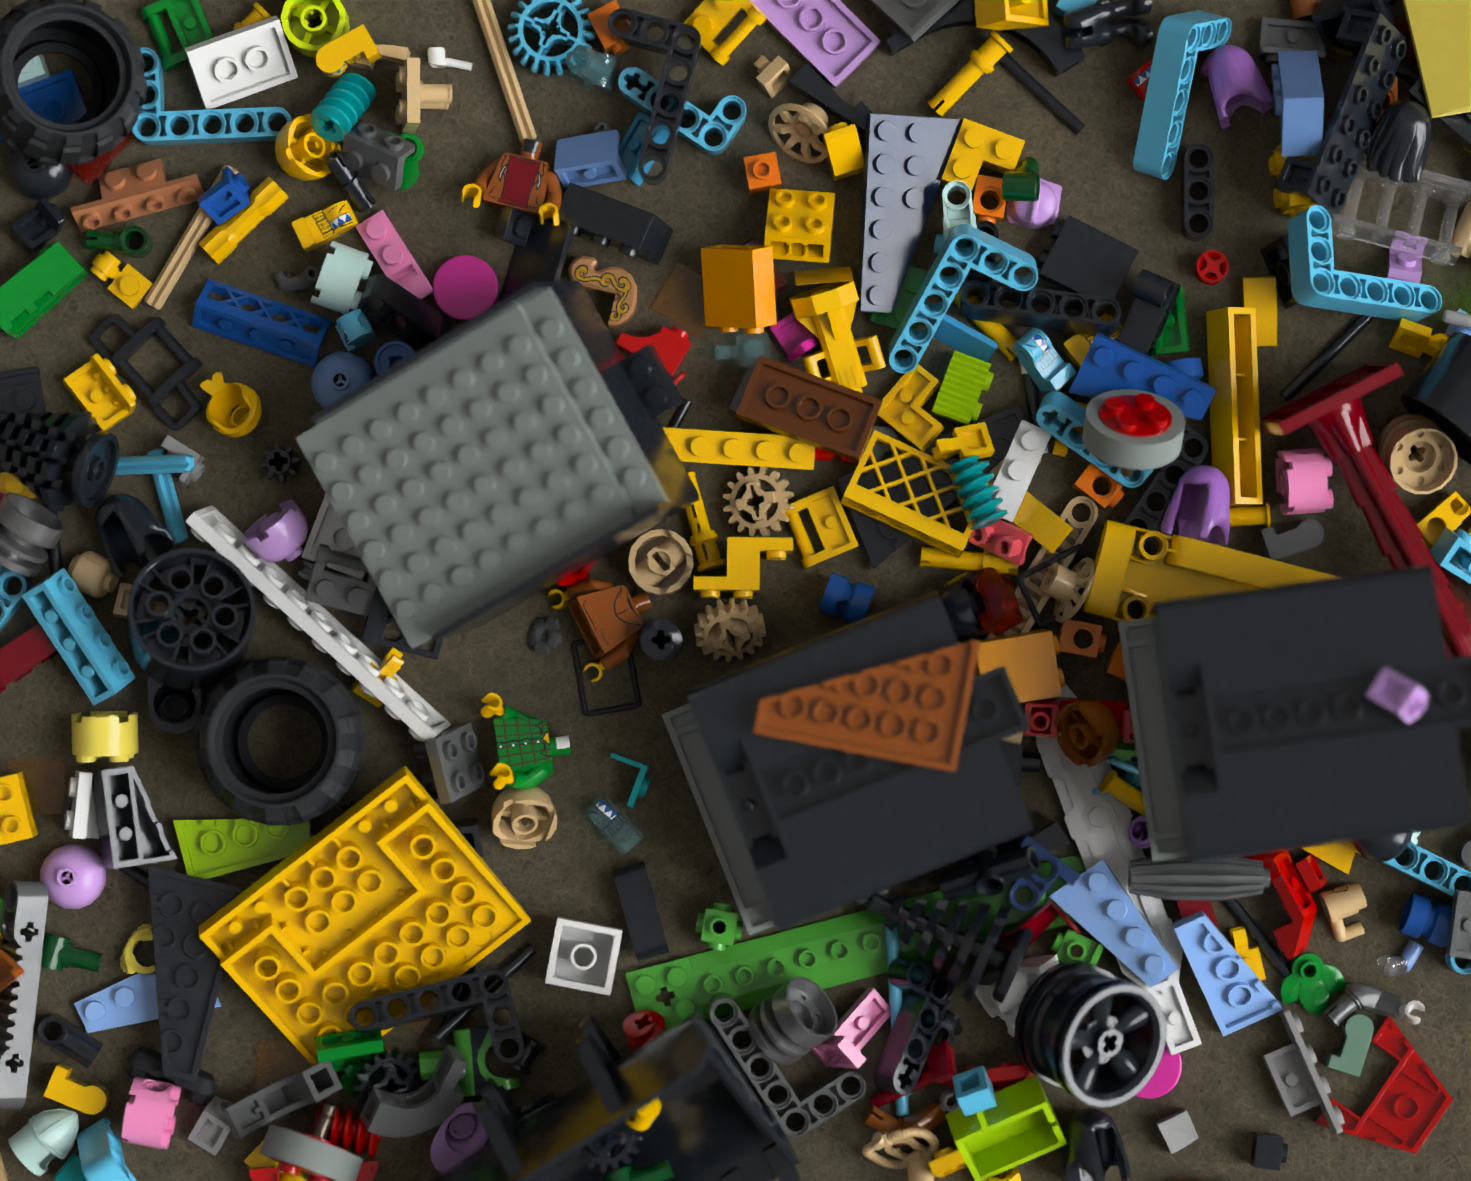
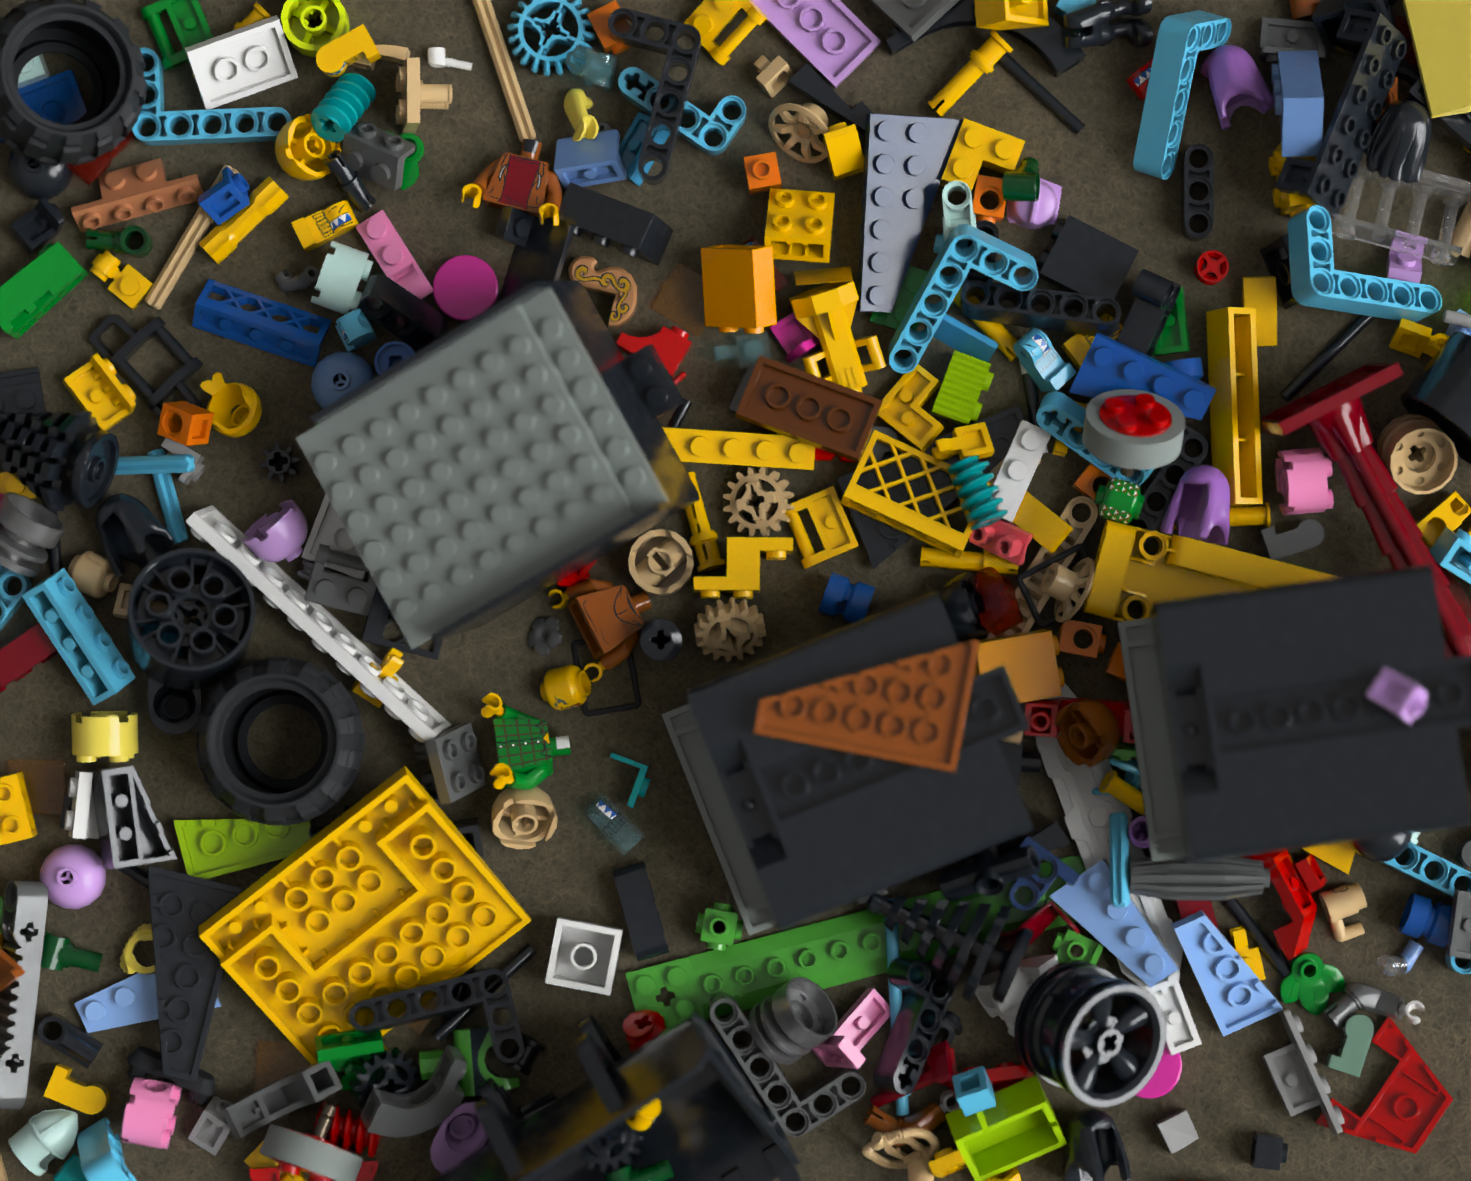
(185, 423): none -> orange brick
(565, 687): none -> yellow head
(576, 110): none -> light yellow piece
(1119, 500): none -> green head
(1119, 860): none -> medium azure axle

